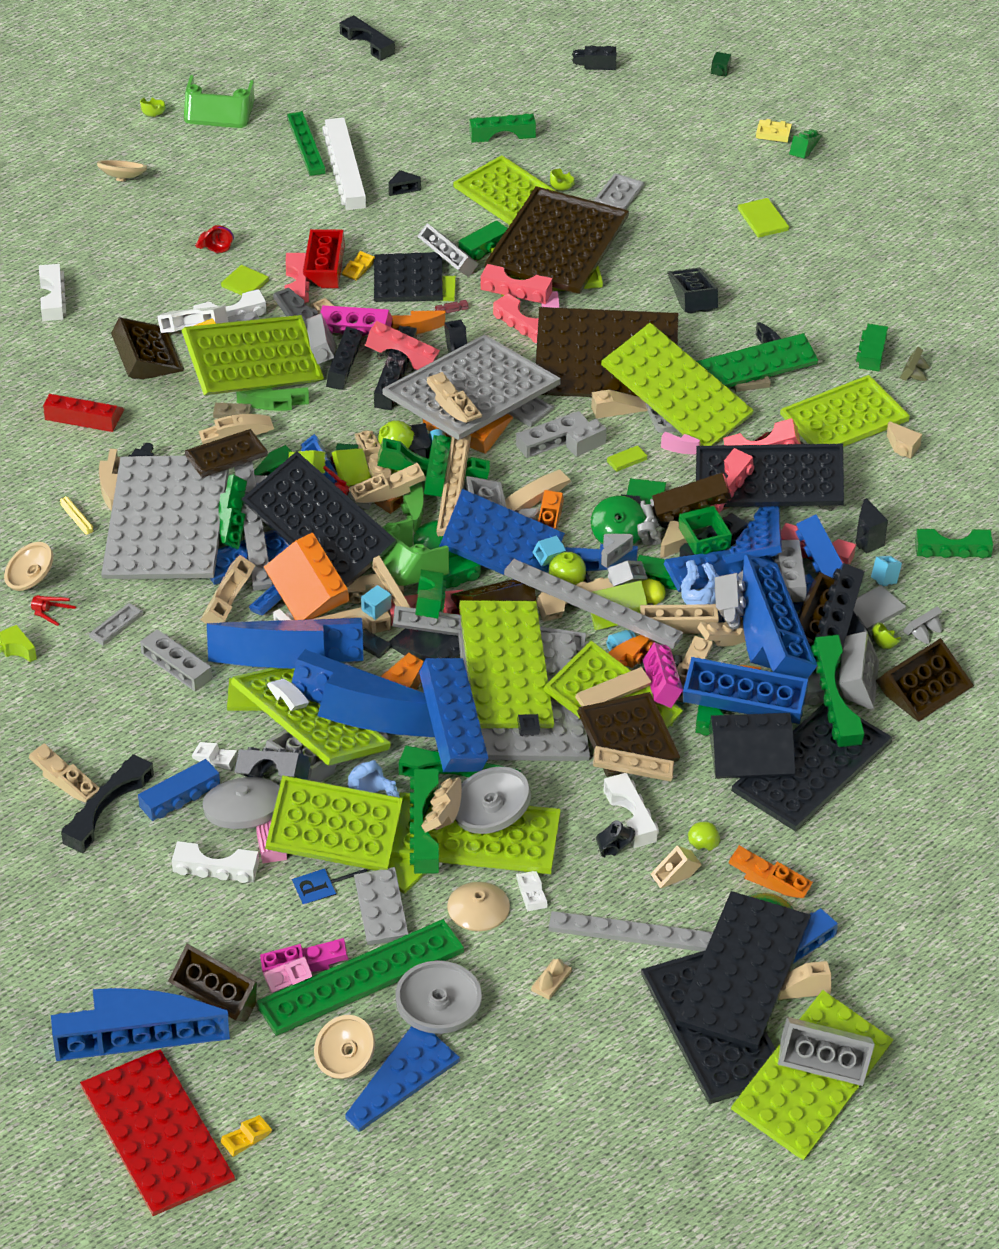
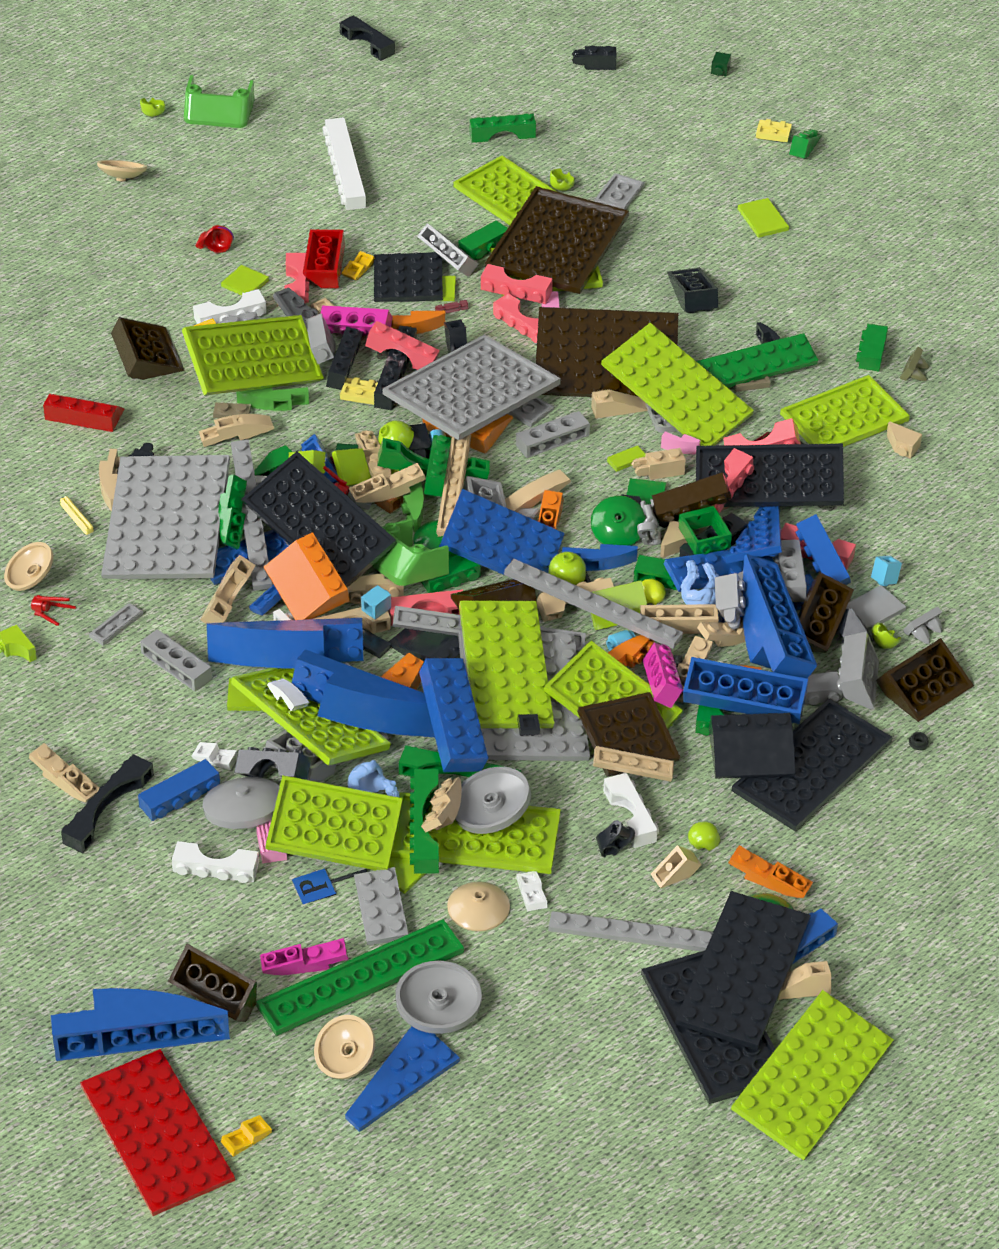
(54, 304): white arch -> none
(177, 320): white arch -> none
(226, 453): dark brown tile -> none
(287, 974): bright pink slope -> none
(306, 143): green plate -> none
(358, 390): none -> light yellow plate
(389, 583): tan tile -> none
(404, 183): black slope -> none
(430, 594): green arch -> none
(451, 400): tan slope -> none
(547, 549): medium azure brick -> none
(551, 979): tan tile -> none
(586, 437): light grey brick -> none
(614, 688): tan tile -> none
(615, 547): light grey slope -> none
(626, 573): brick -> none
(660, 464): none -> tan hinge
(825, 1051): light grey slope -> none
(846, 724): green arch -> none
(852, 579): black brick -> none
(871, 528): black slope -> none
(922, 738): none -> pearl dark grey plate
(931, 543): green arch -> none

